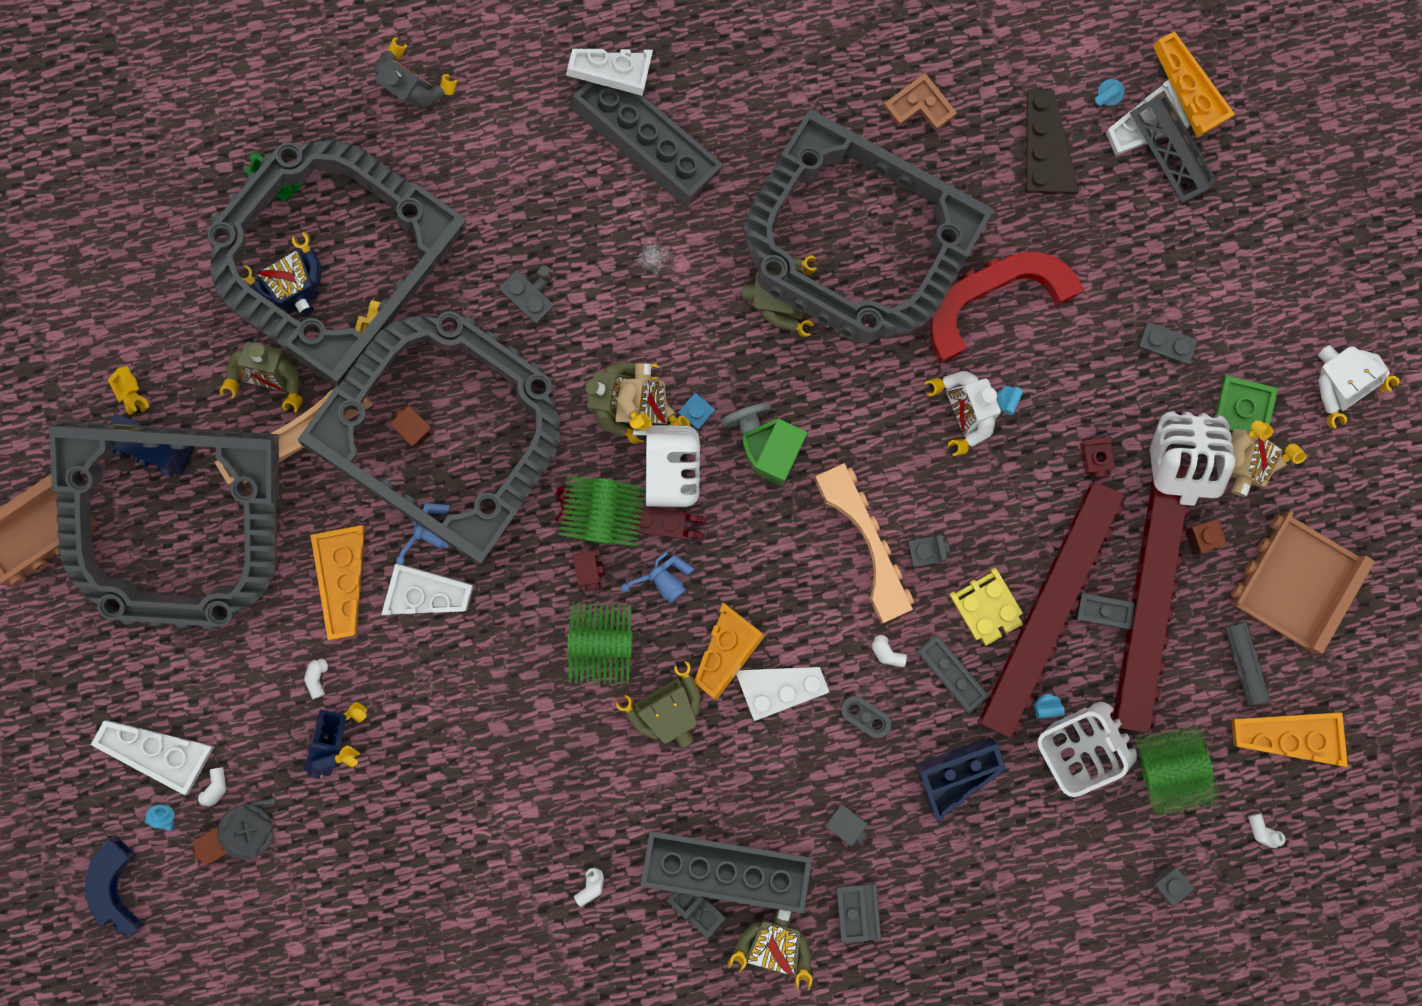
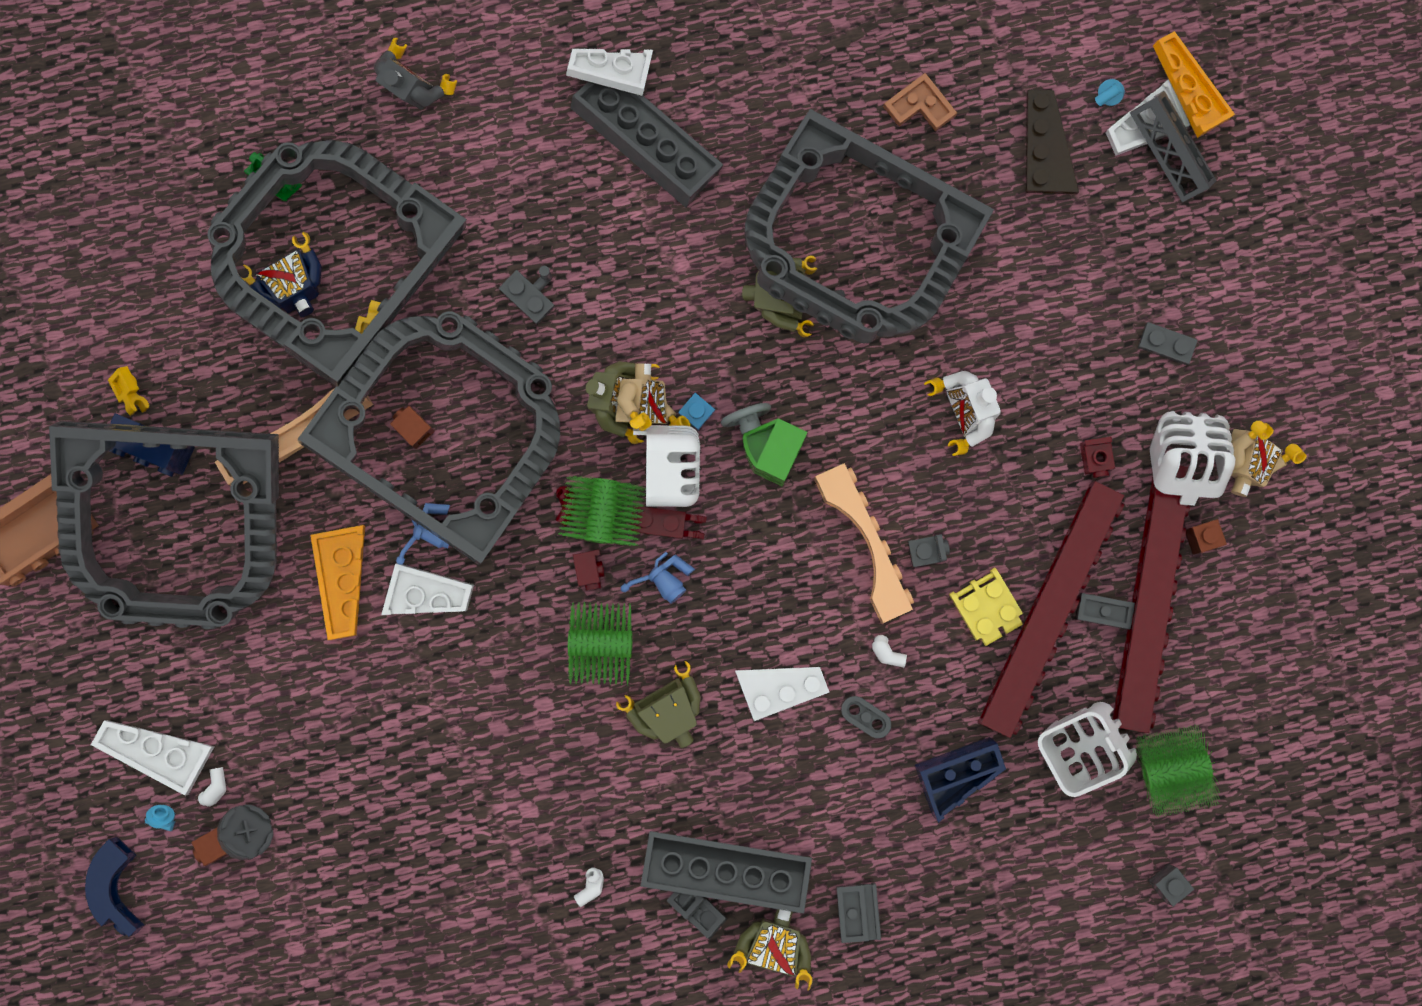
(265, 368): olive torso -> none
(266, 802): dark grey piece -> none
(313, 675): white arm -> none
(326, 741): dark blue torso -> none
(652, 258): clear plate -> none
(729, 649): light orange wing -> none
(846, 825): dark grey brick -> none
(952, 674): dark grey tile -> none
(1008, 399): medium azure plate -> none
(1038, 266): red arch -> none
(1048, 707): medium azure plate -> none
(1245, 403): bright green tile -> none
(1247, 663): dark grey axle -> none
(1263, 834): white arm -> none
(1298, 736): light orange wing -> none
(1300, 583): nougat panel -> none
(1349, 378): white torso -> none

